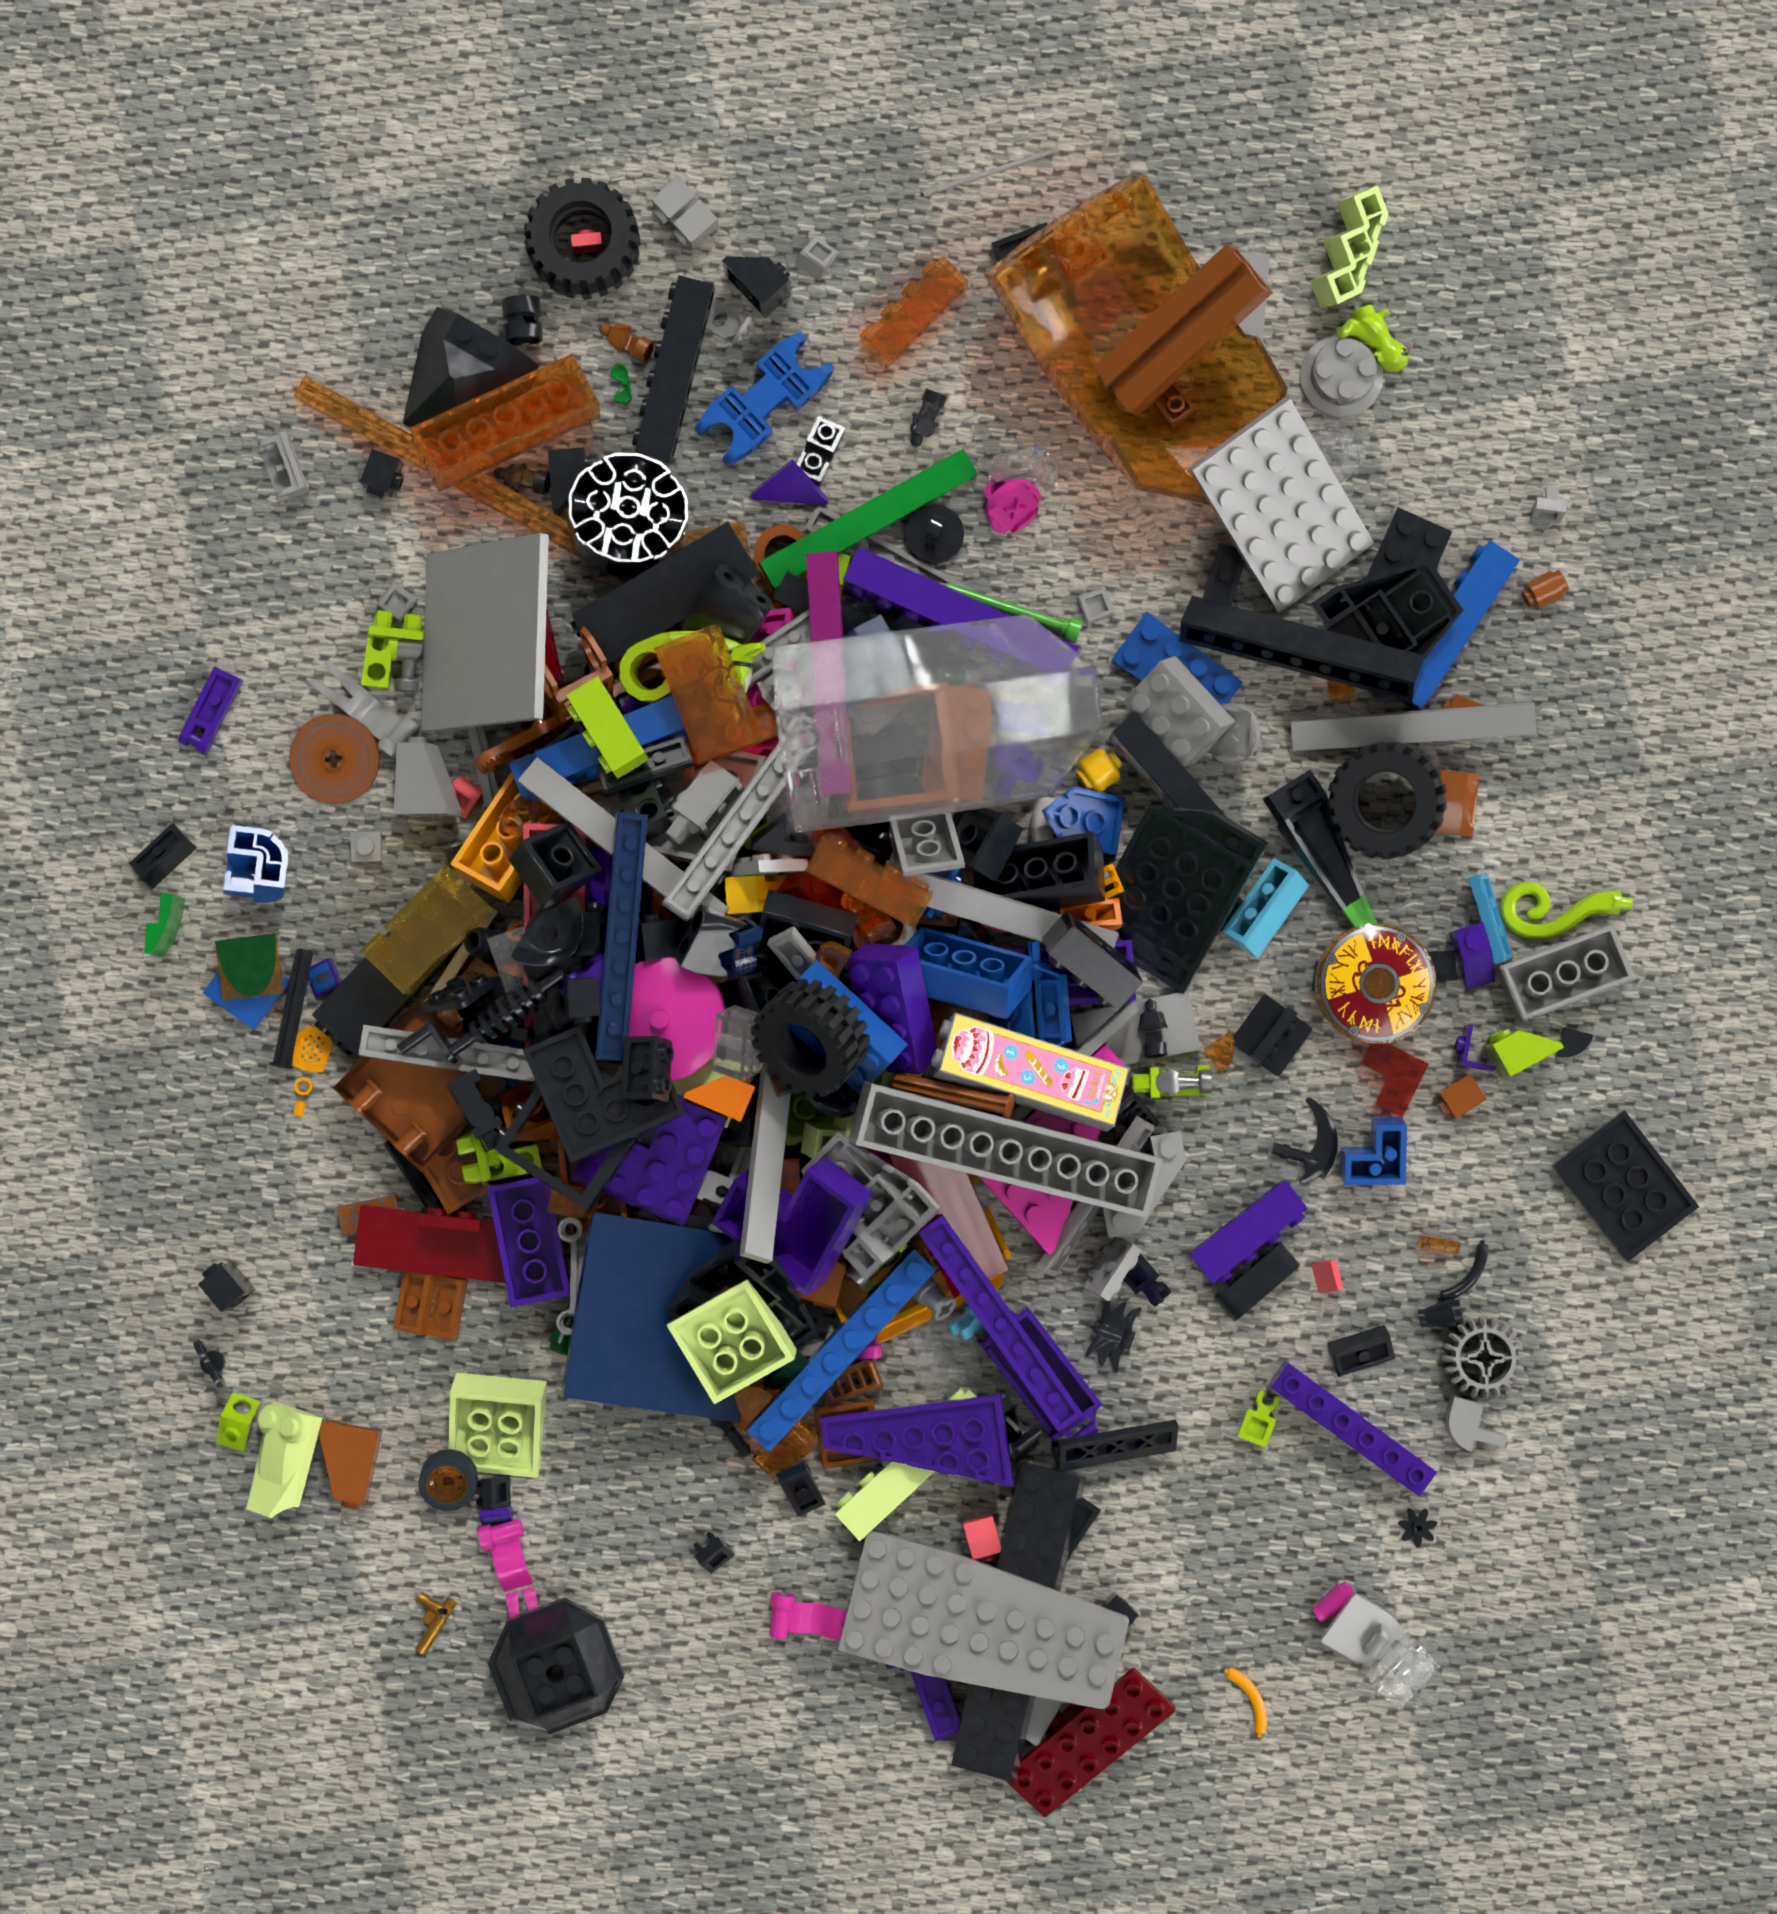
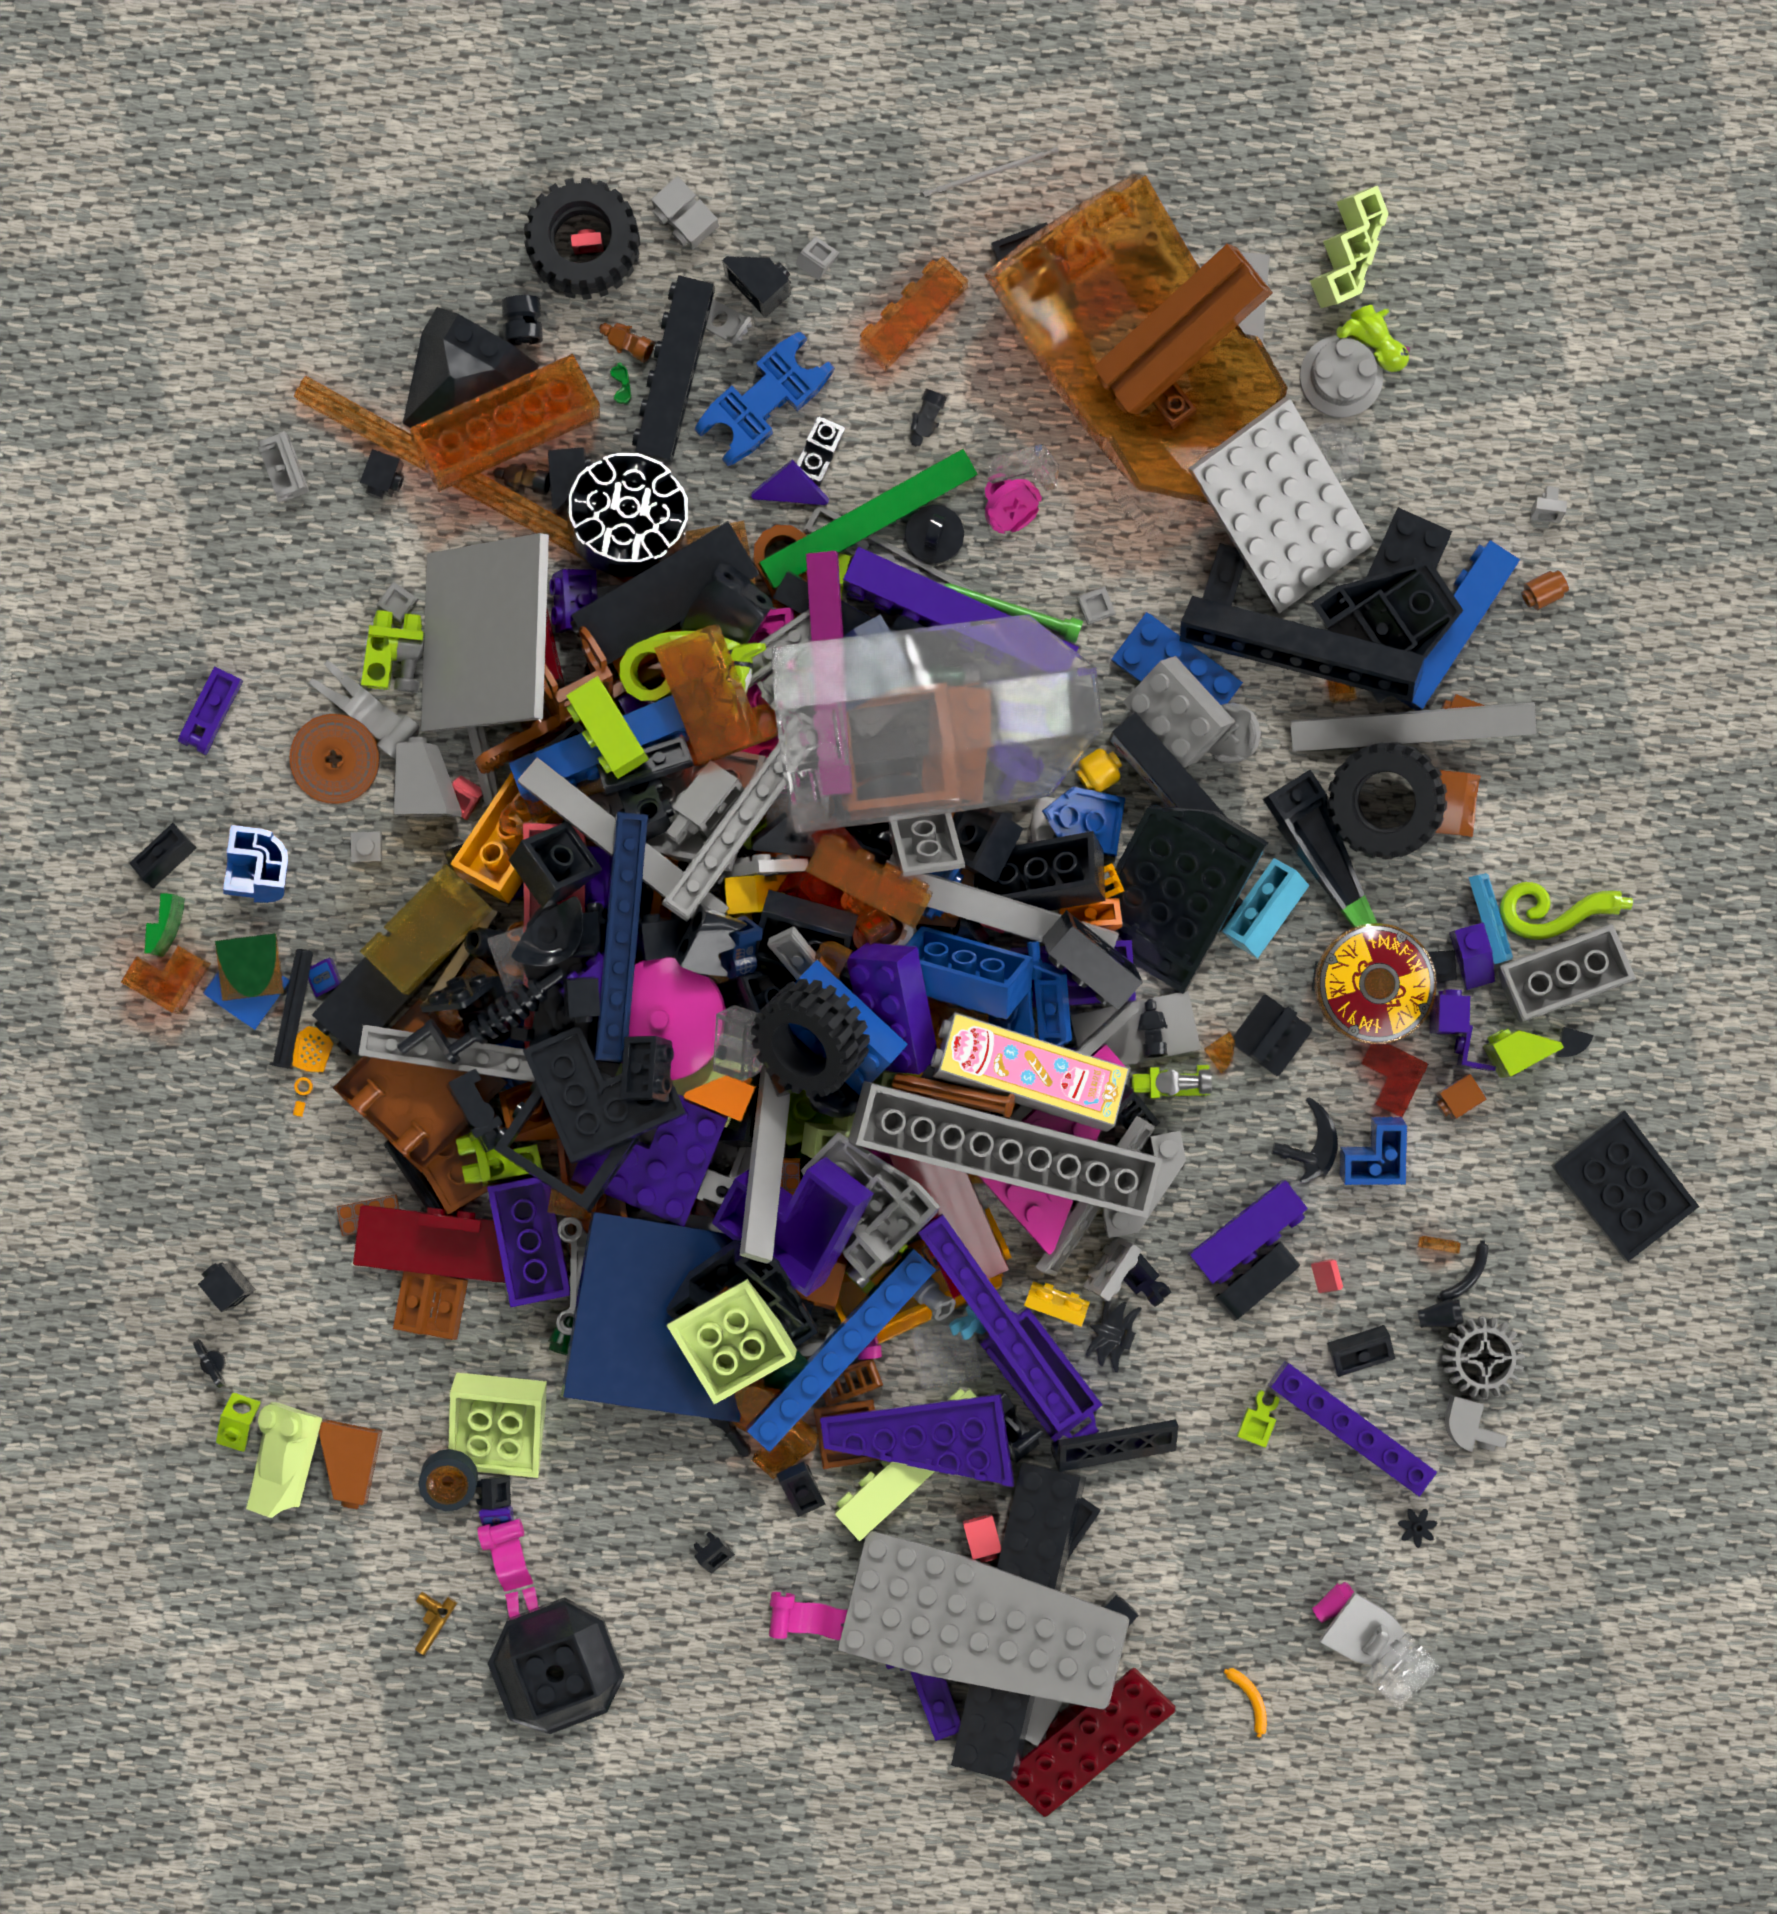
(168, 986): none -> clear orange brick
(571, 591): none -> dark purple bracket
(1057, 1303): none -> yellow plate
(1450, 1013): none -> dark purple brick

